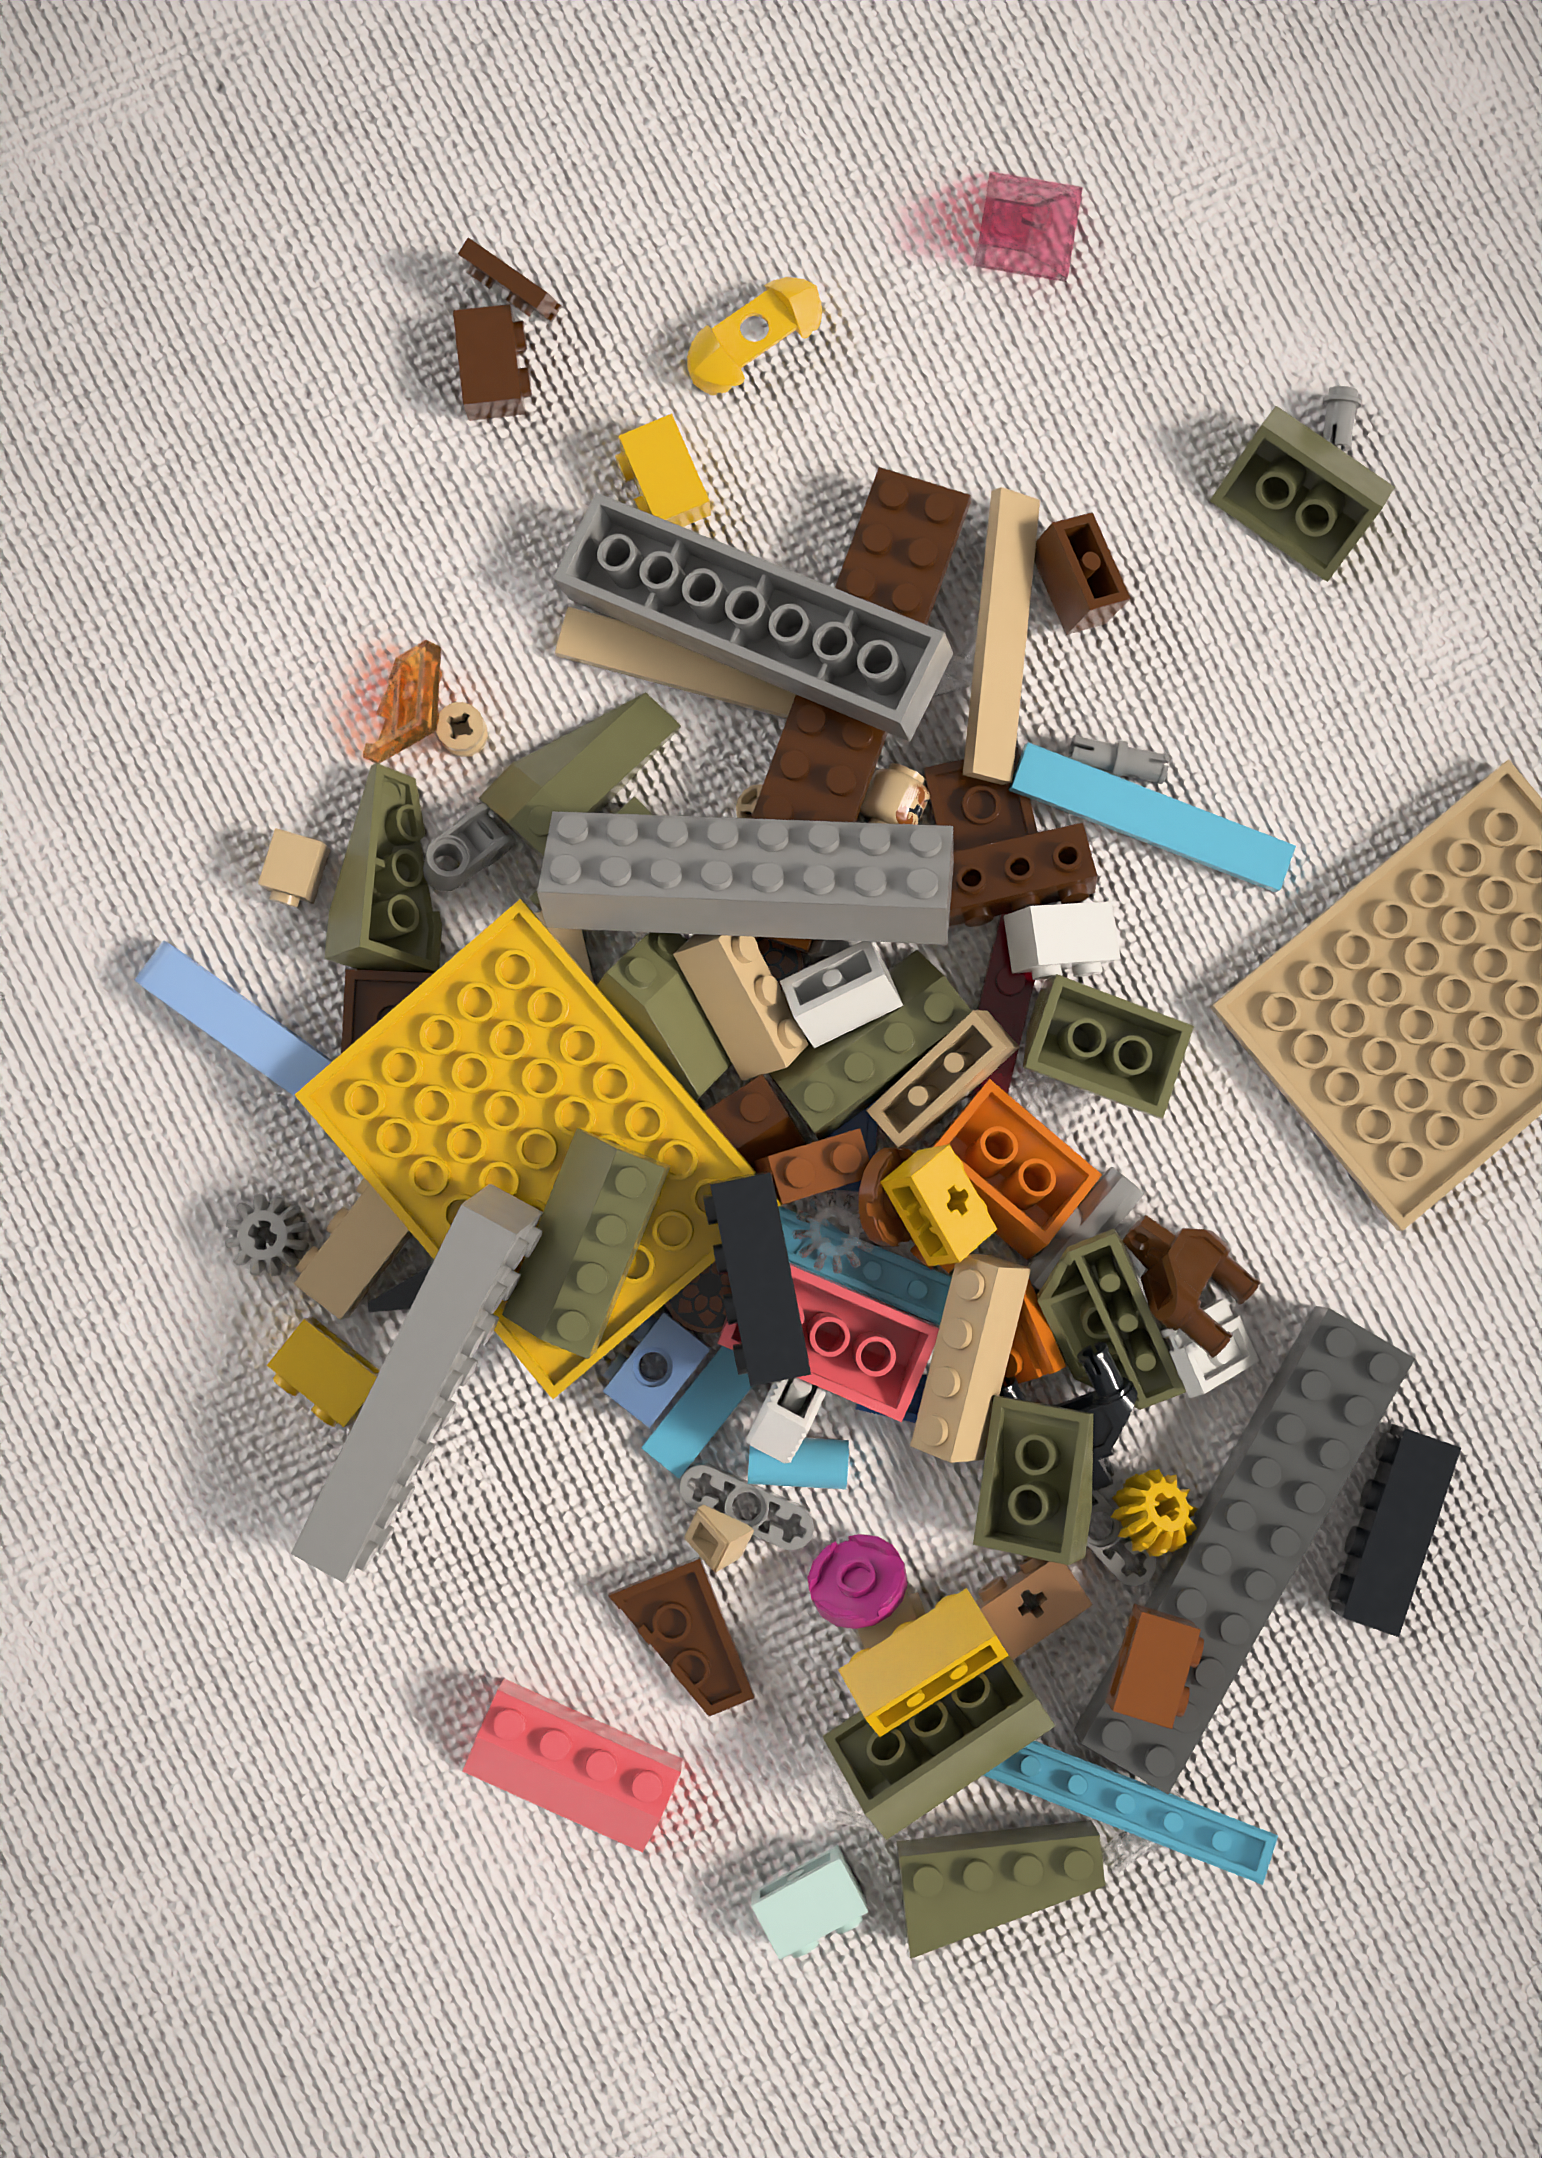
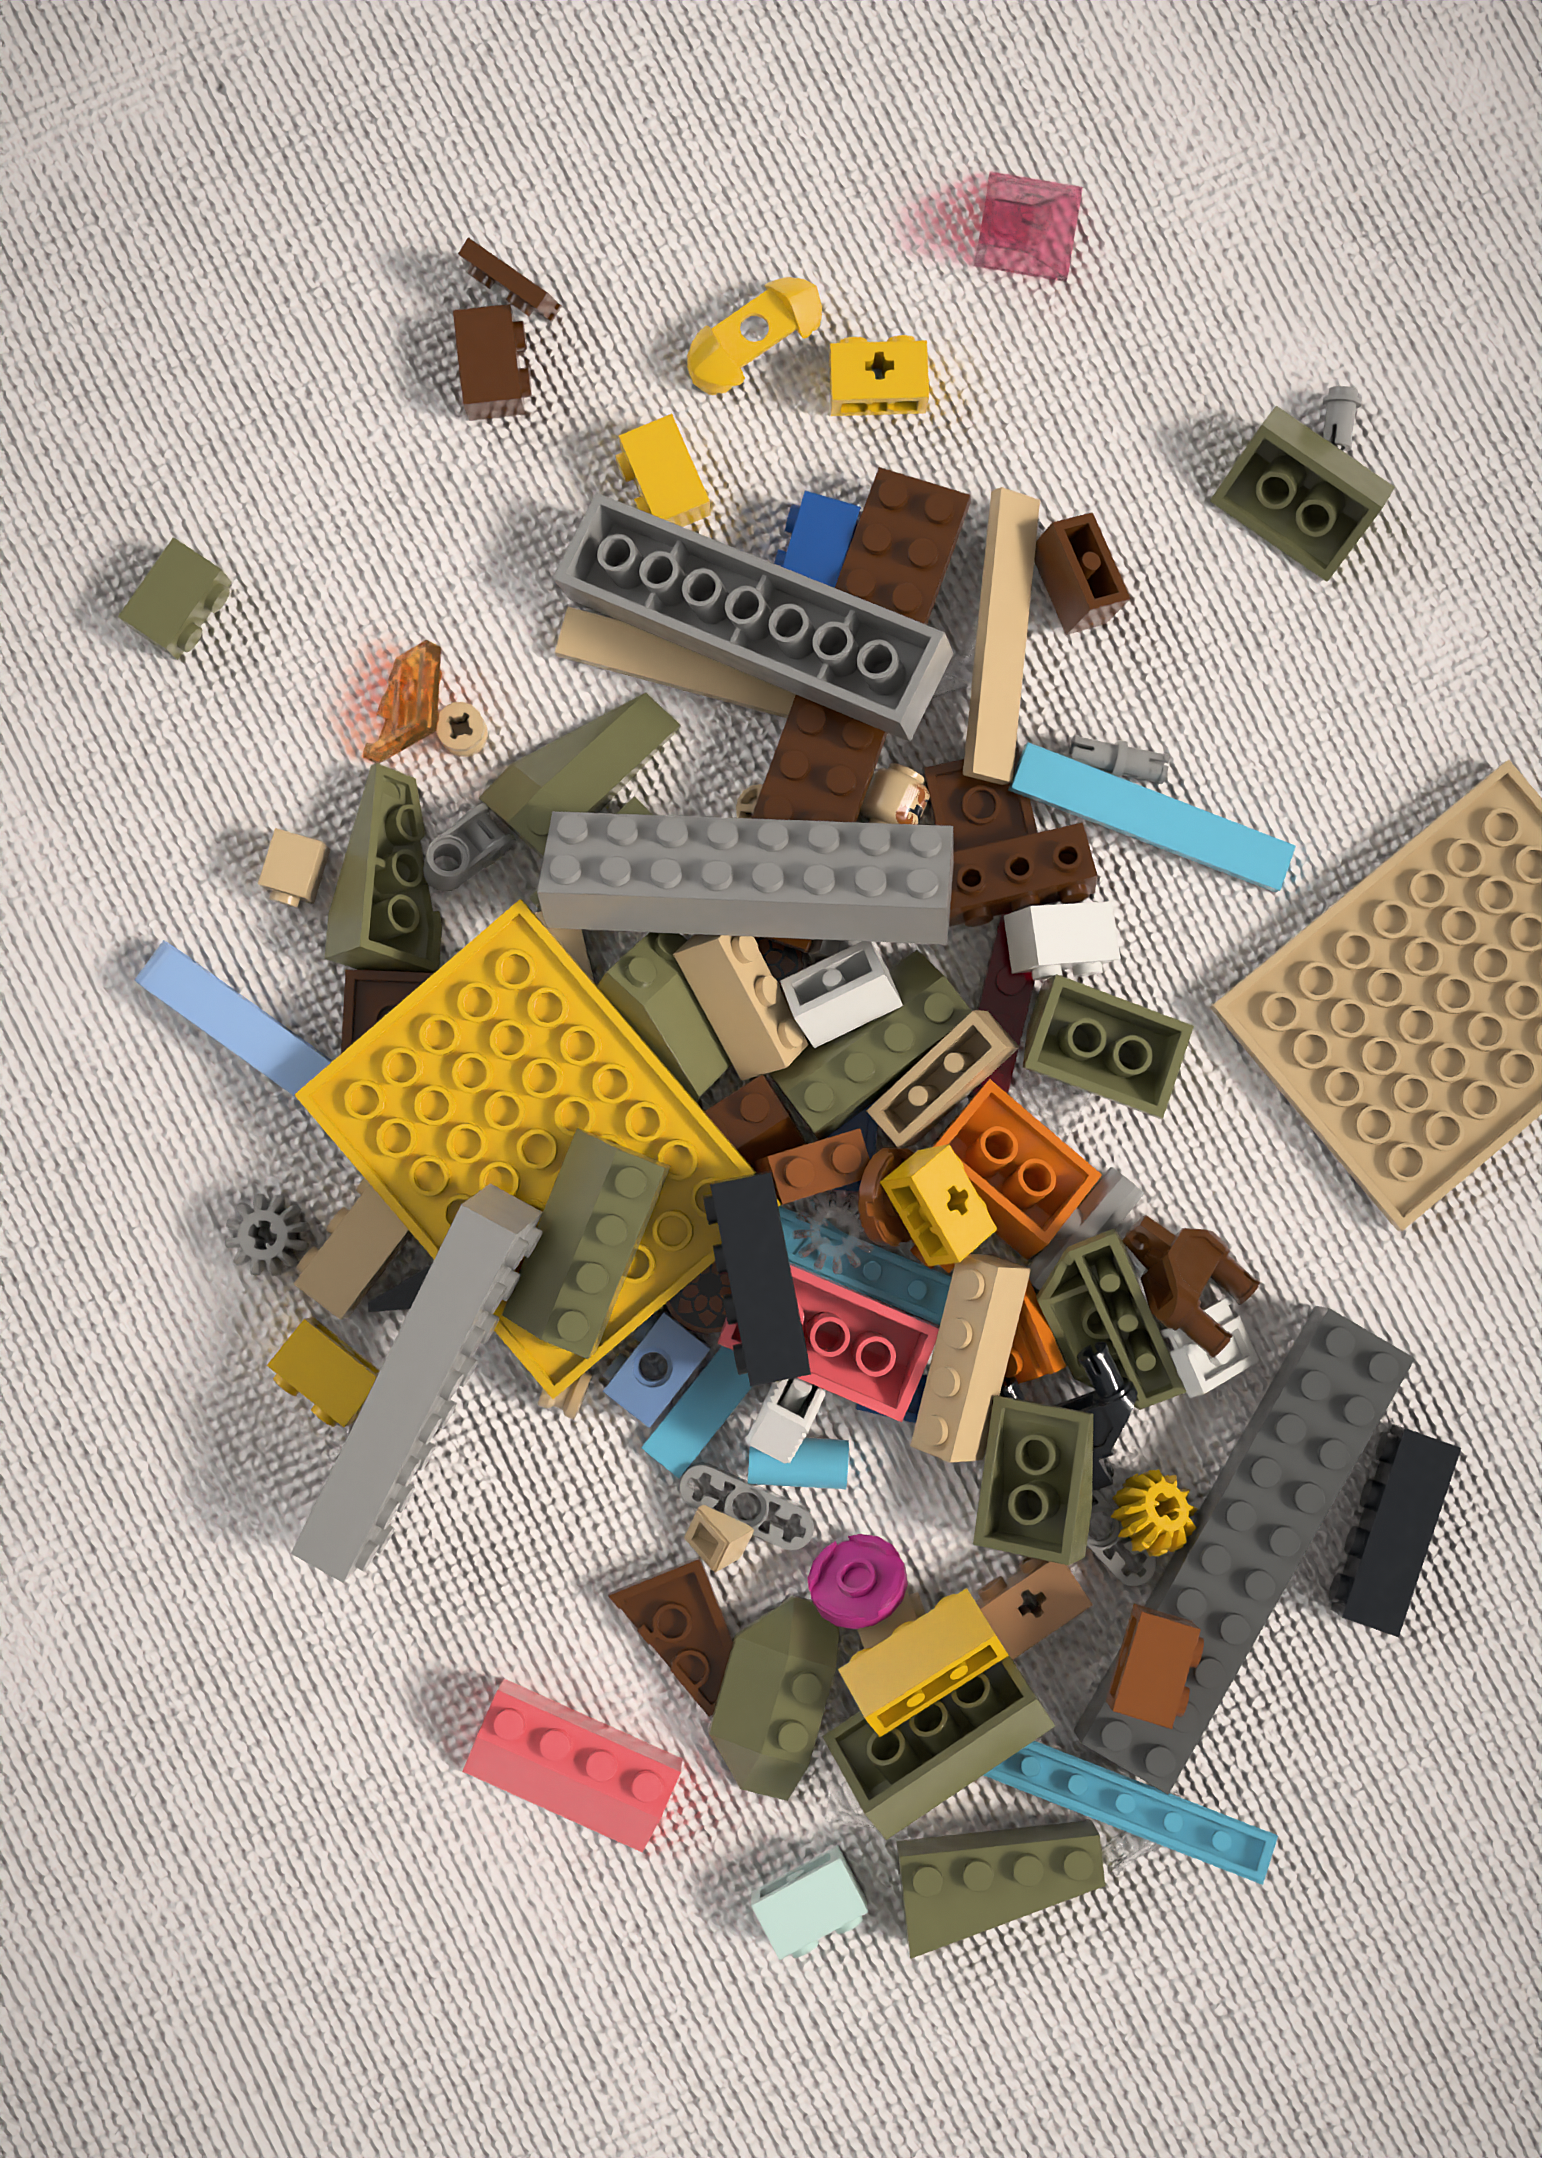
(176, 599): none -> olive brick
(570, 1399): none -> tan wheel
(775, 1697): none -> olive wedge
(819, 537): none -> blue brick
(854, 384): none -> yellow brick

